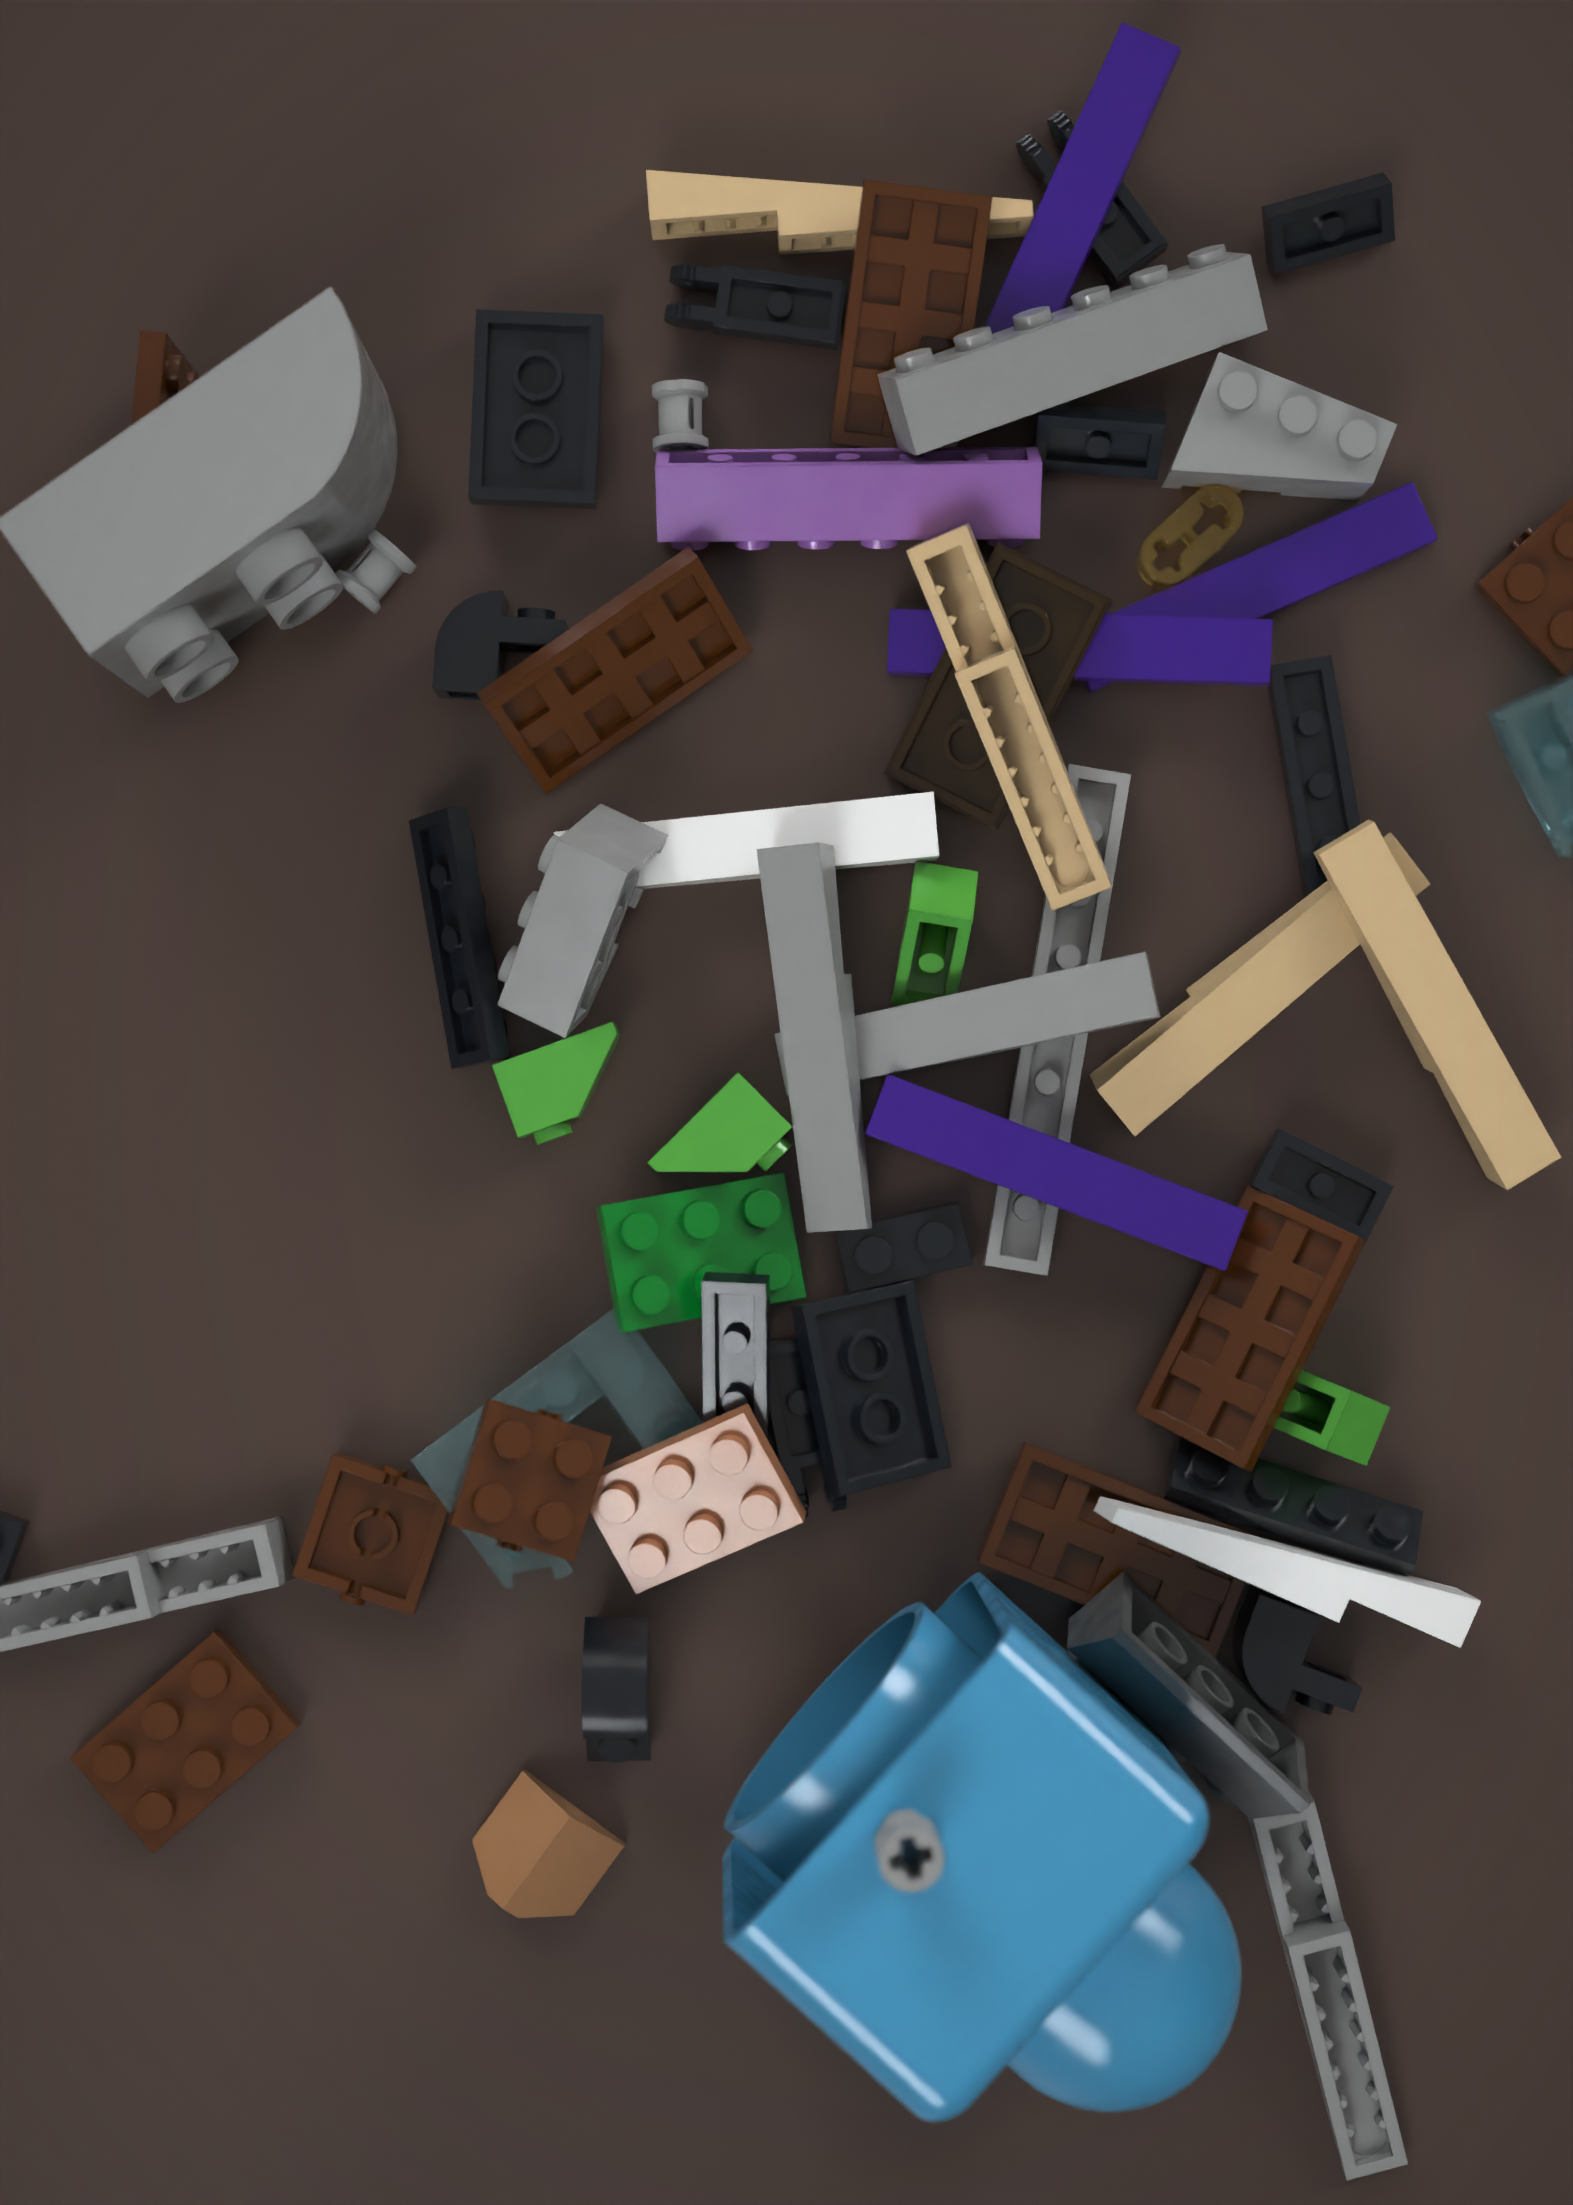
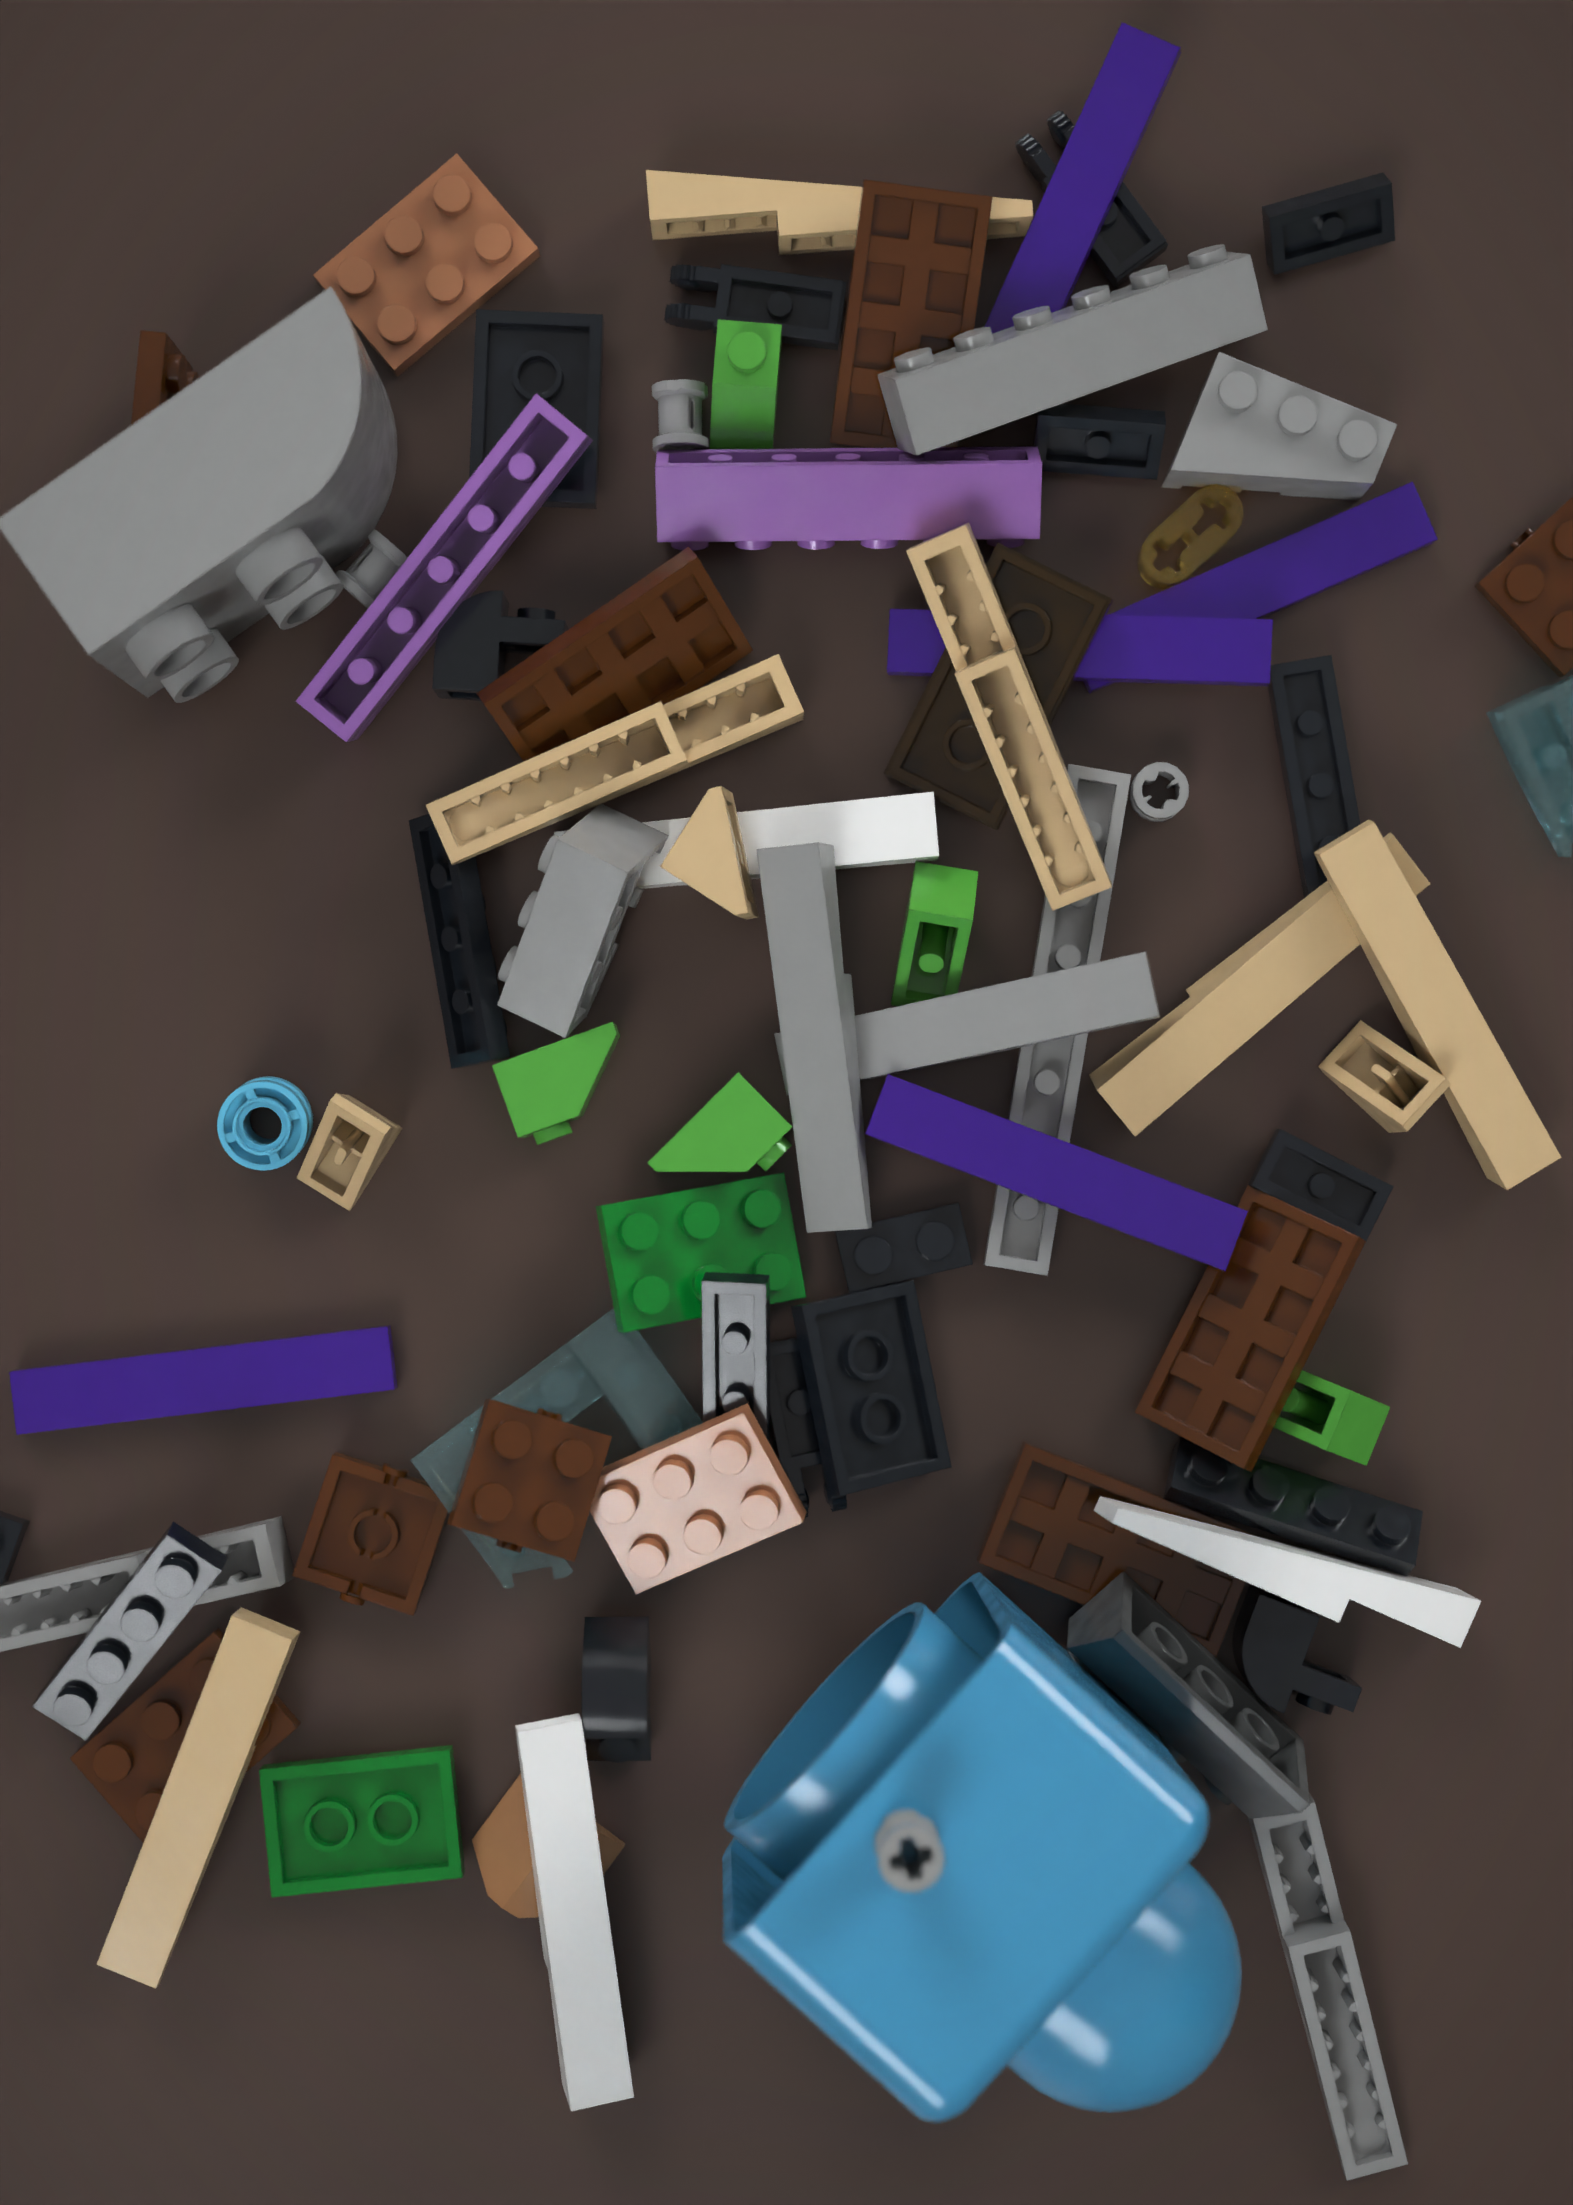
(130, 1631): none -> plate
(198, 1796): none -> tan slope
(203, 1380): none -> dark purple tile
(244, 1144): none -> medium azure wheel
(347, 1150): none -> tan slope
(362, 1821): none -> green plate
(427, 264): none -> nougat plate
(444, 569): none -> medium lavender brick
(573, 1912): none -> white slope
(616, 759): none -> tan slope
(713, 856): none -> tan slope
(745, 385): none -> bright green slope
(1147, 777): none -> light grey bush
(1383, 1078): none -> tan slope

